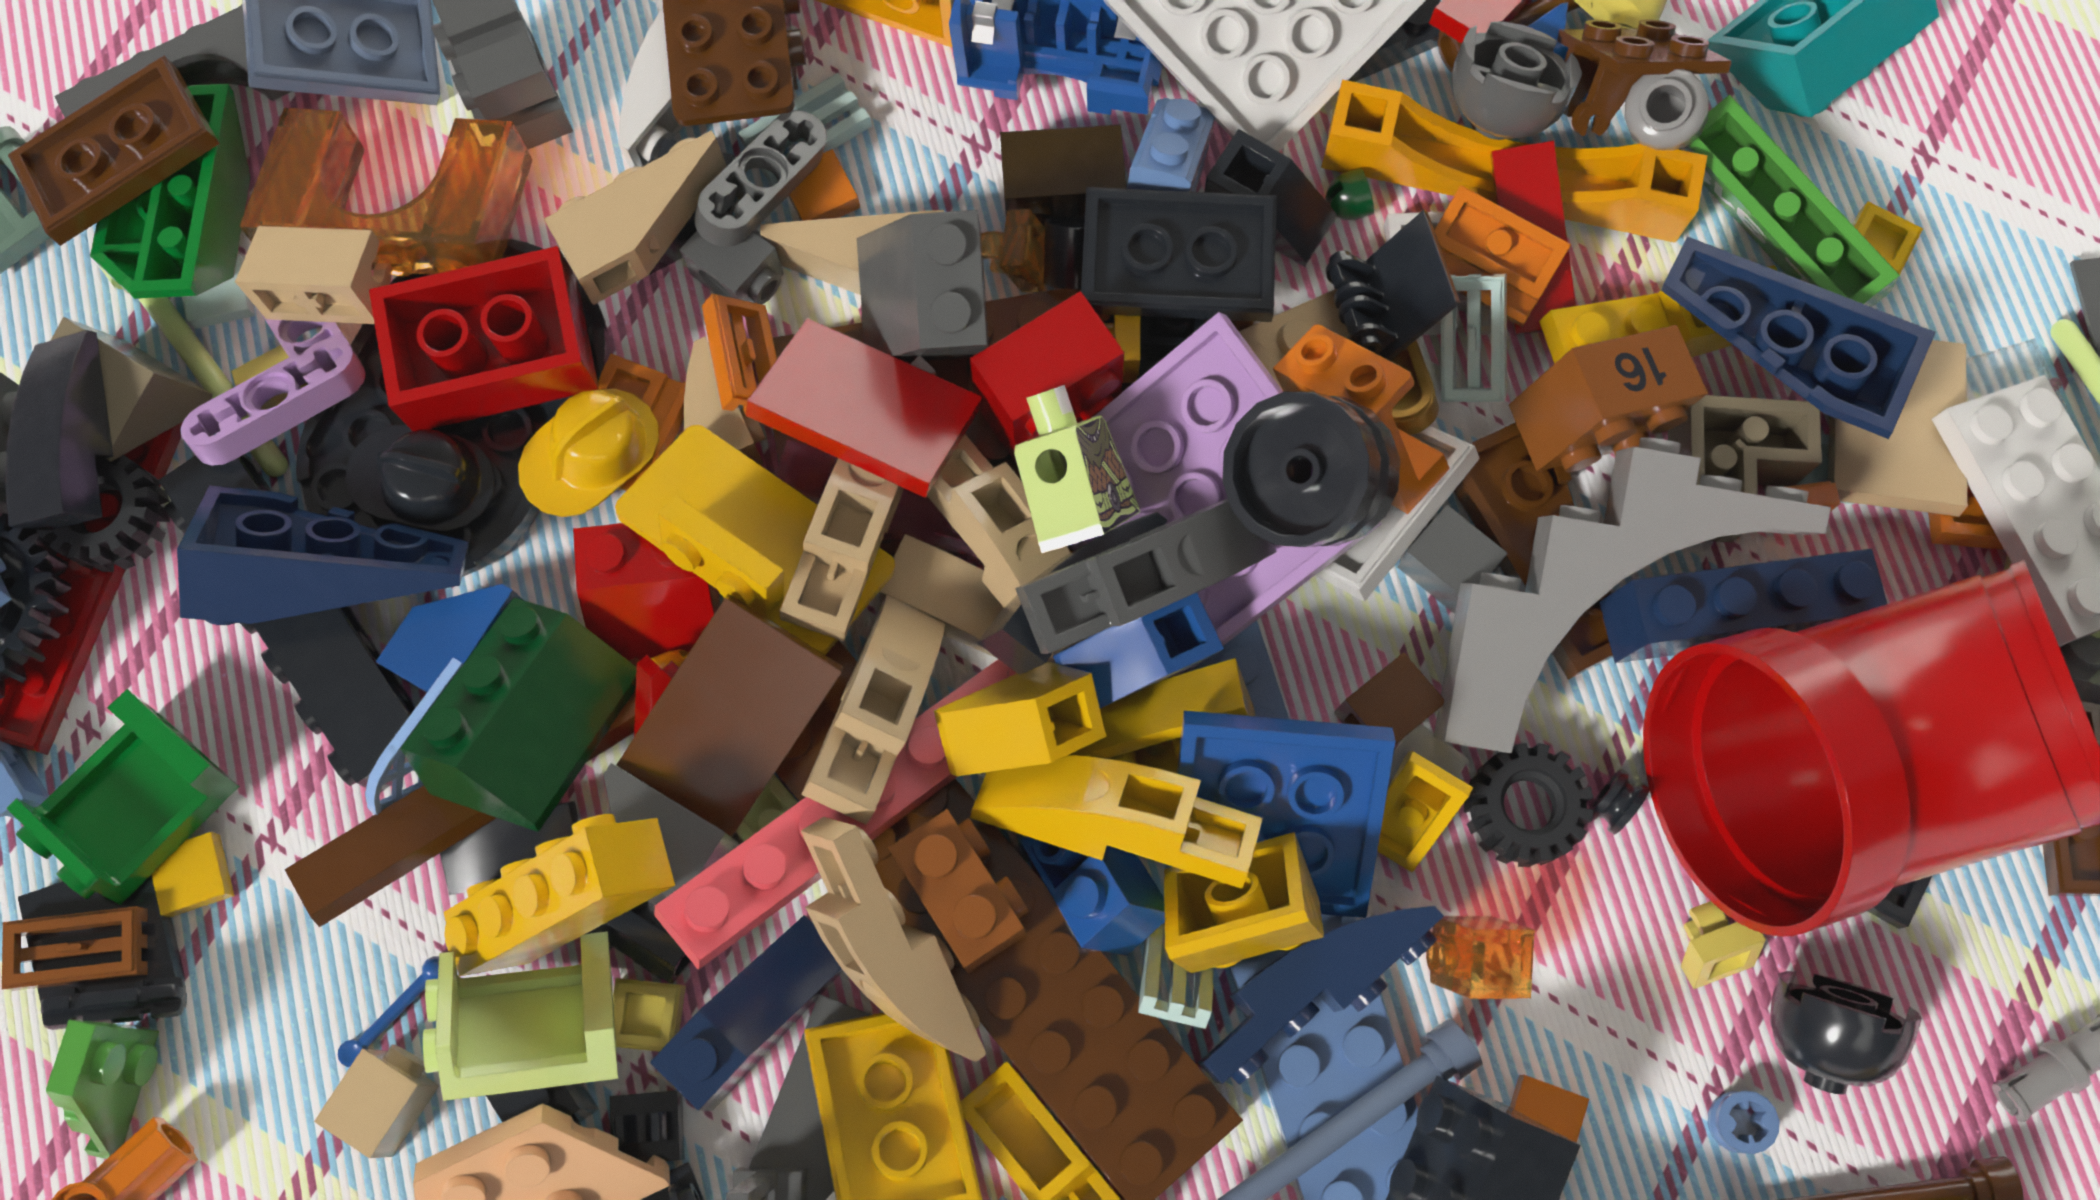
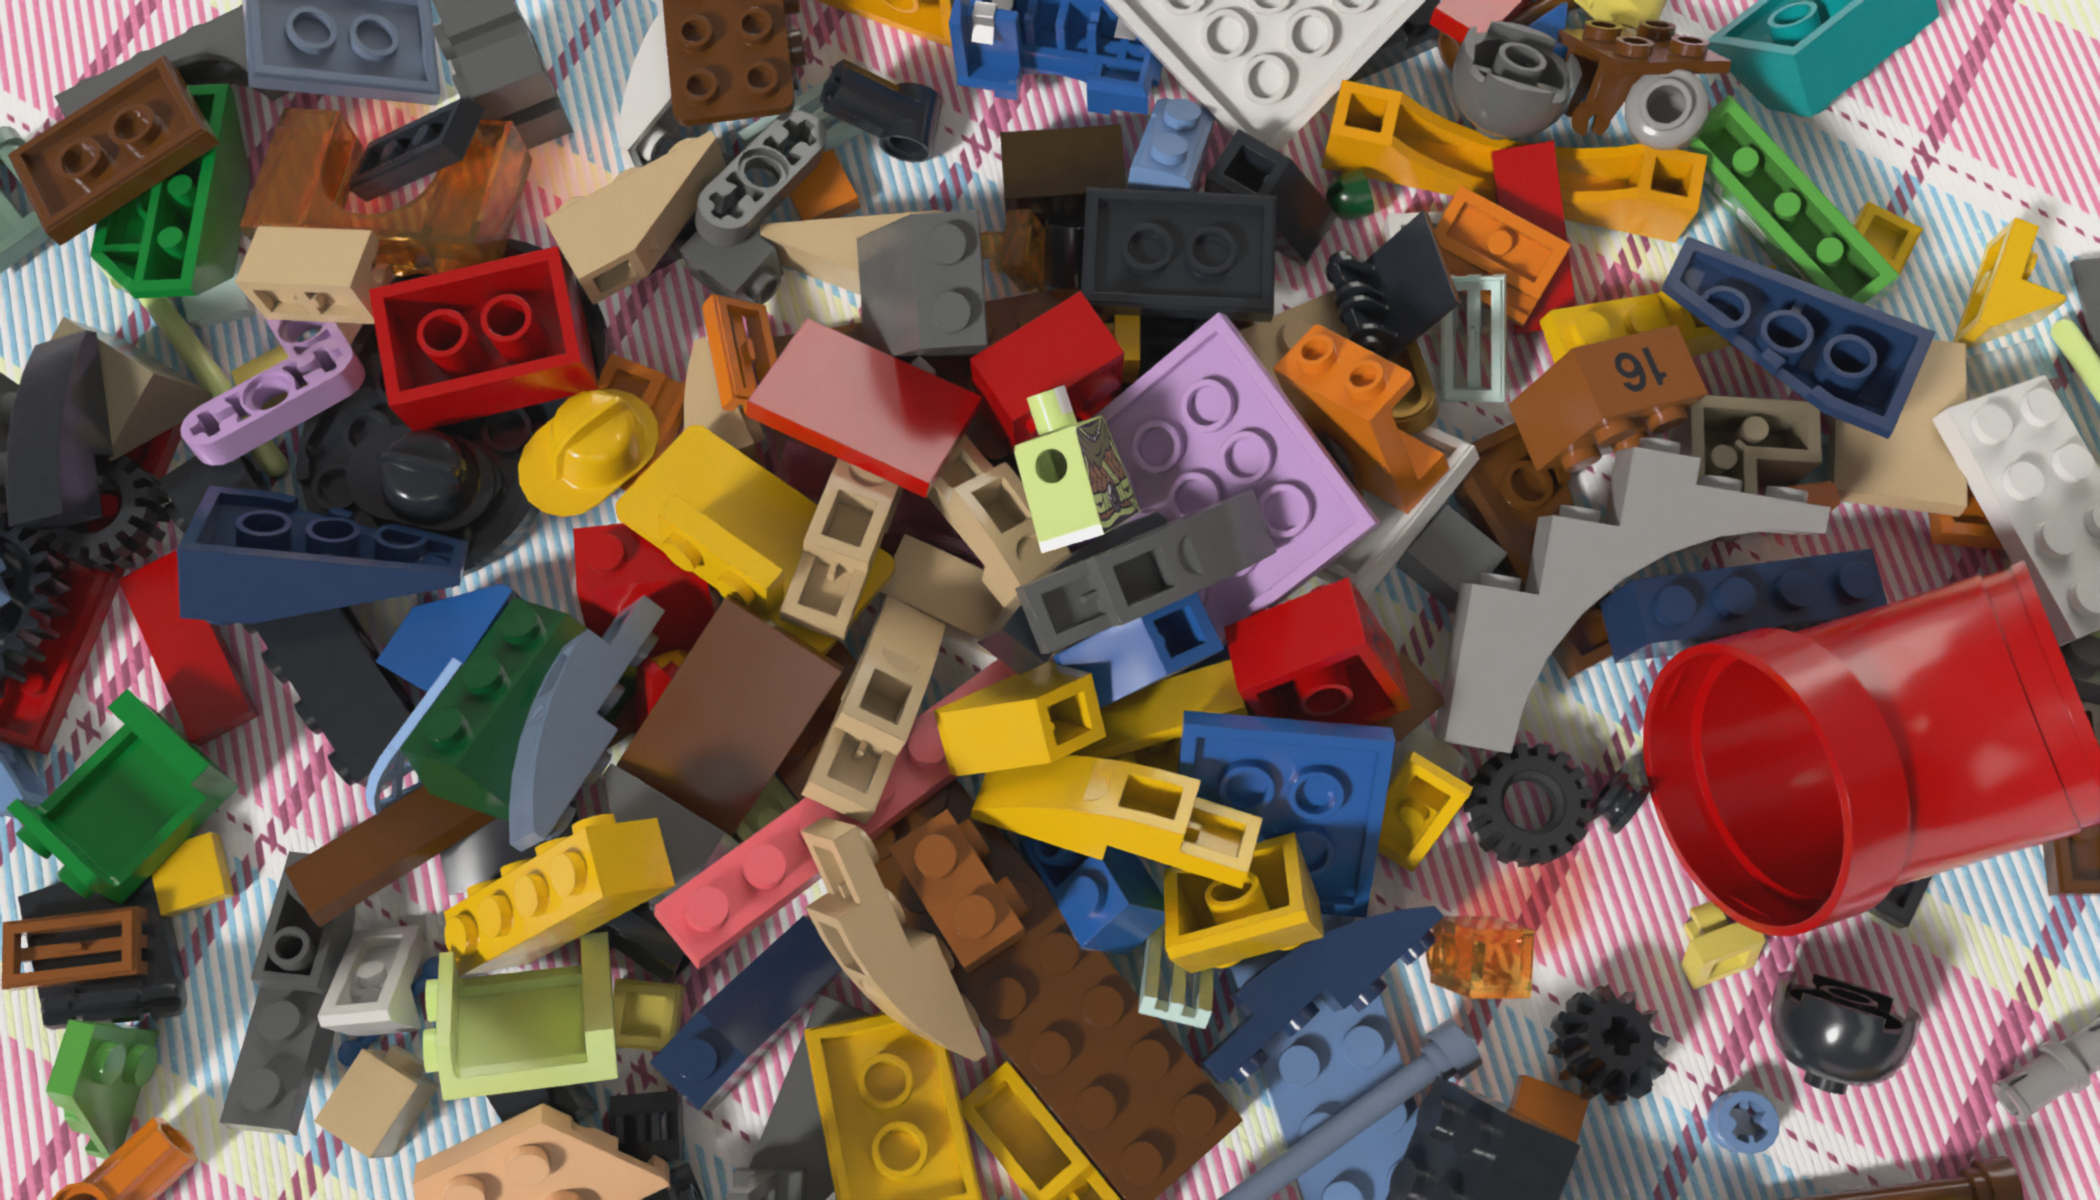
(187, 654): none -> red tile
(284, 1033): none -> dark grey slope
(374, 983): none -> white slope
(416, 149): none -> black tile
(566, 726): none -> sand blue slope
(899, 114): none -> black piece
(1272, 461): black wheel -> none
(1318, 659): none -> red brick
(1629, 1035): none -> black gear
(2001, 295): none -> yellow slope

